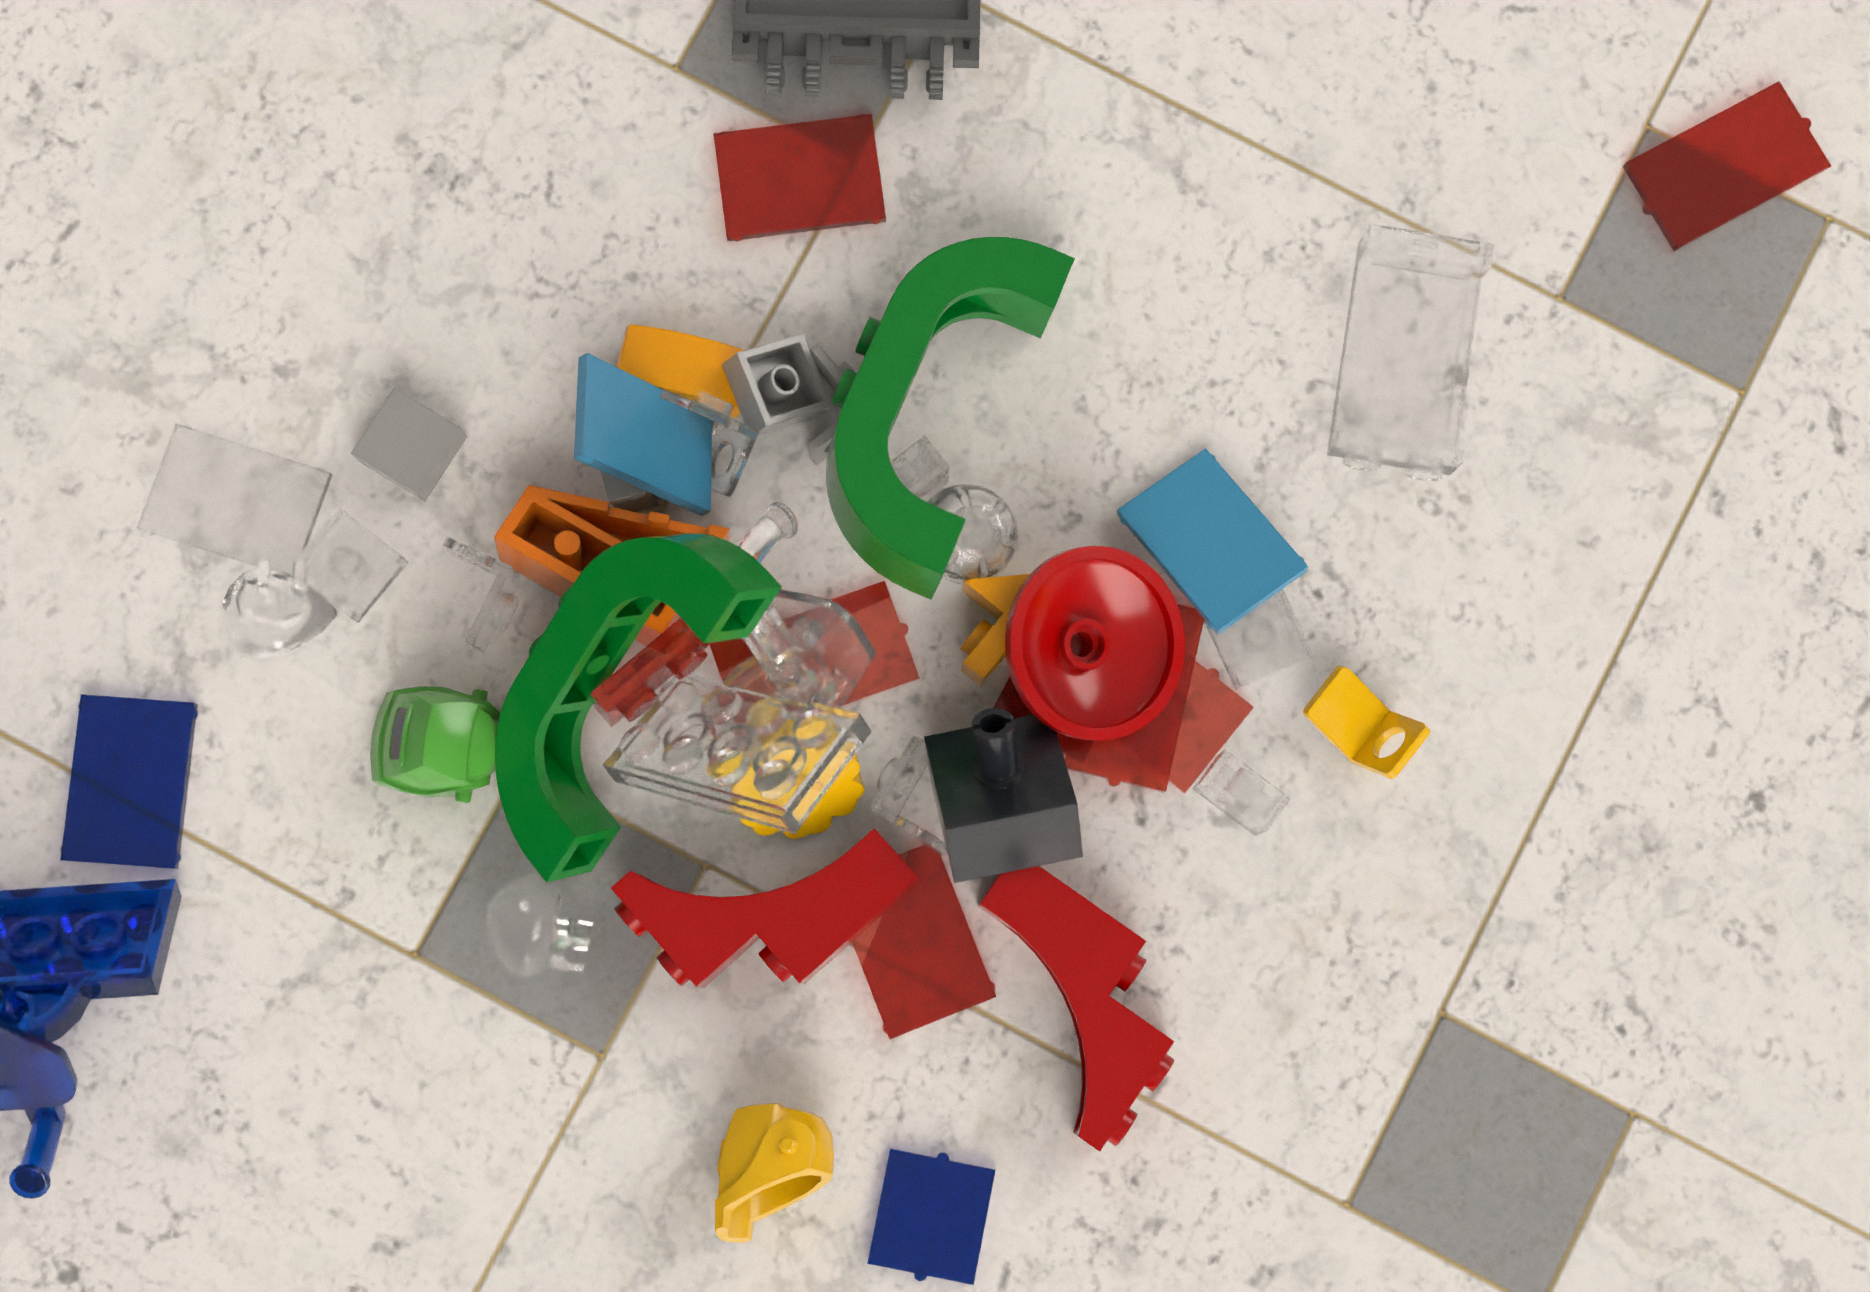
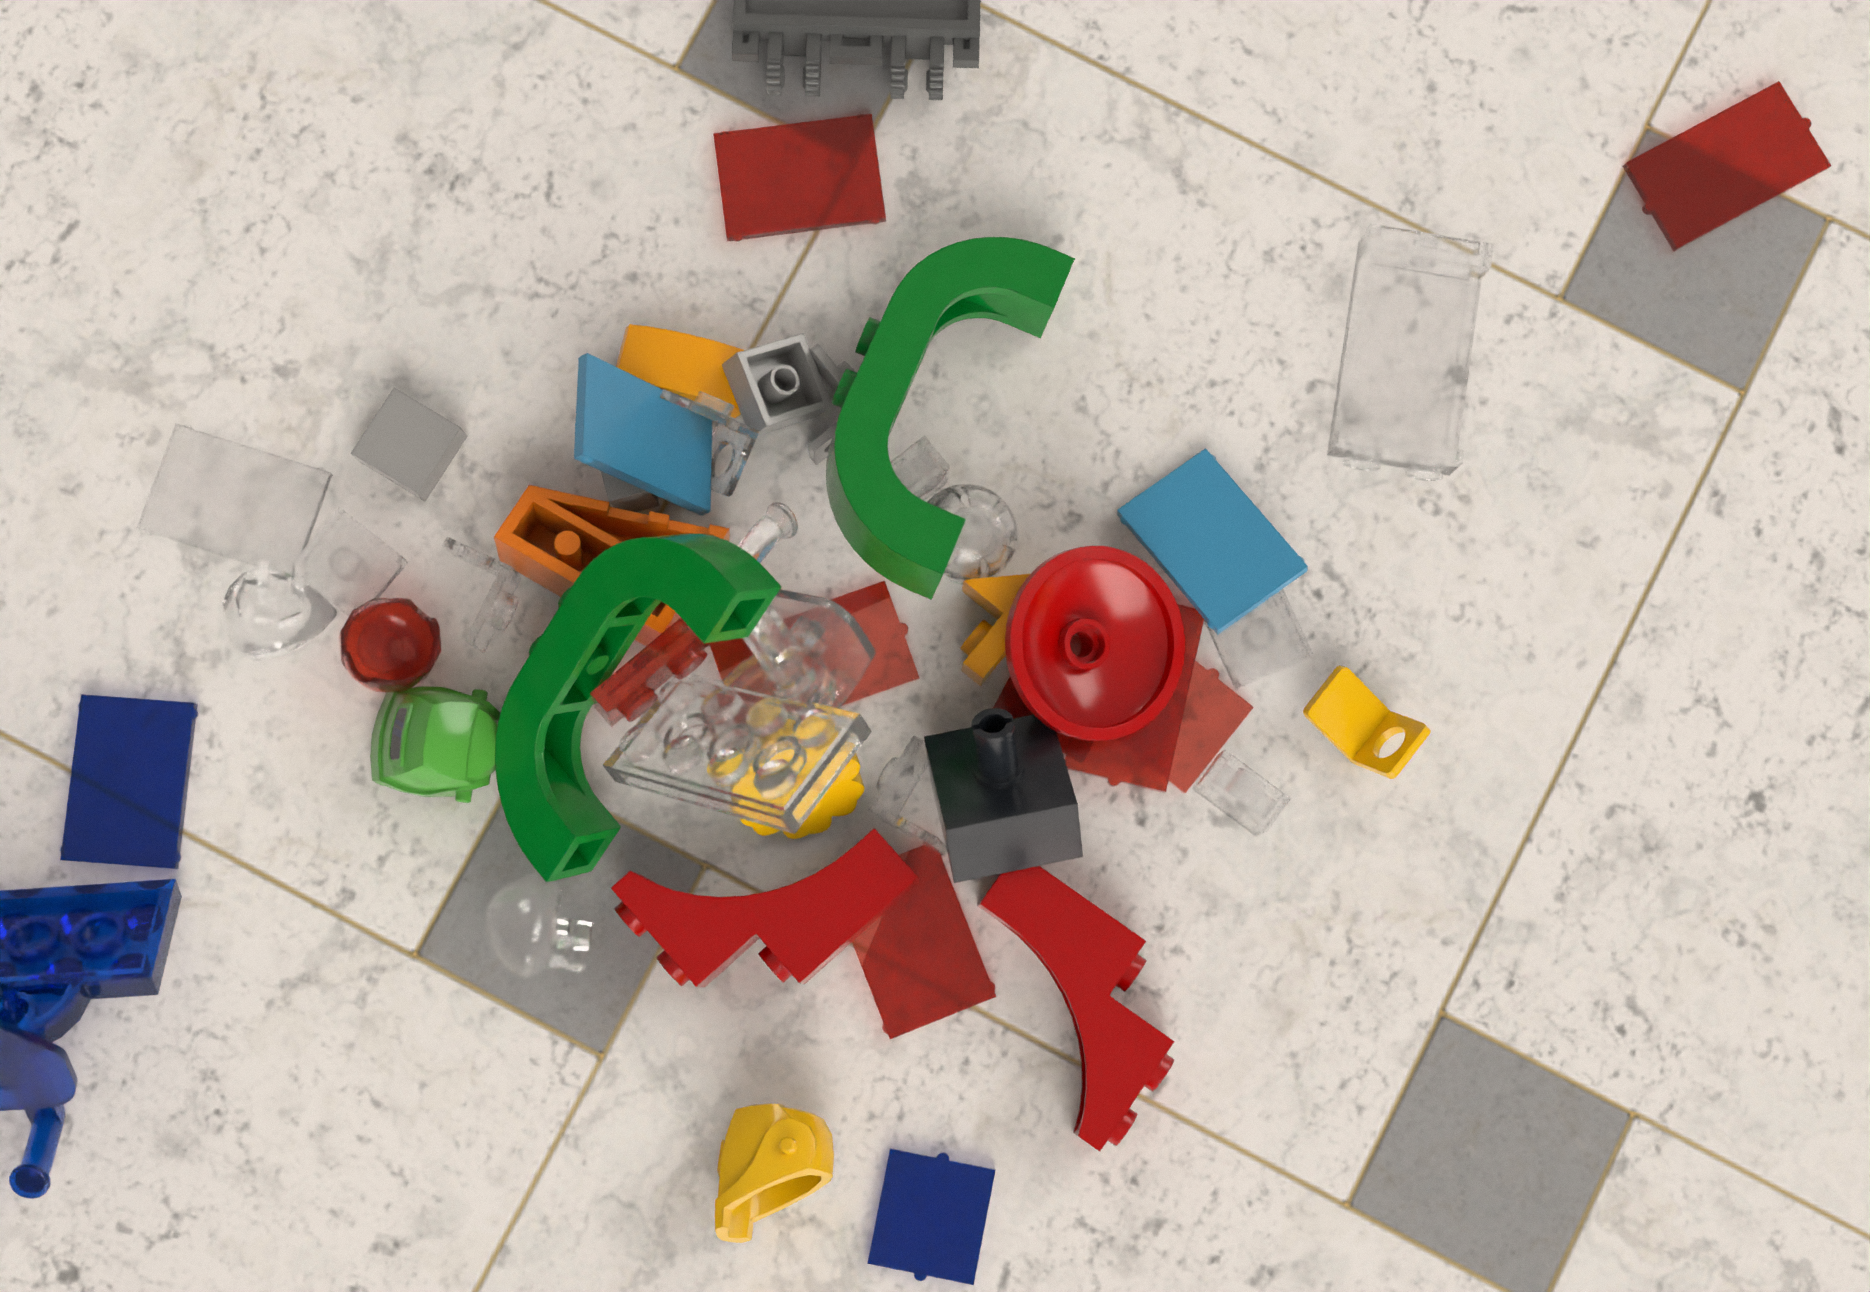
(389, 644): none -> clear red hair

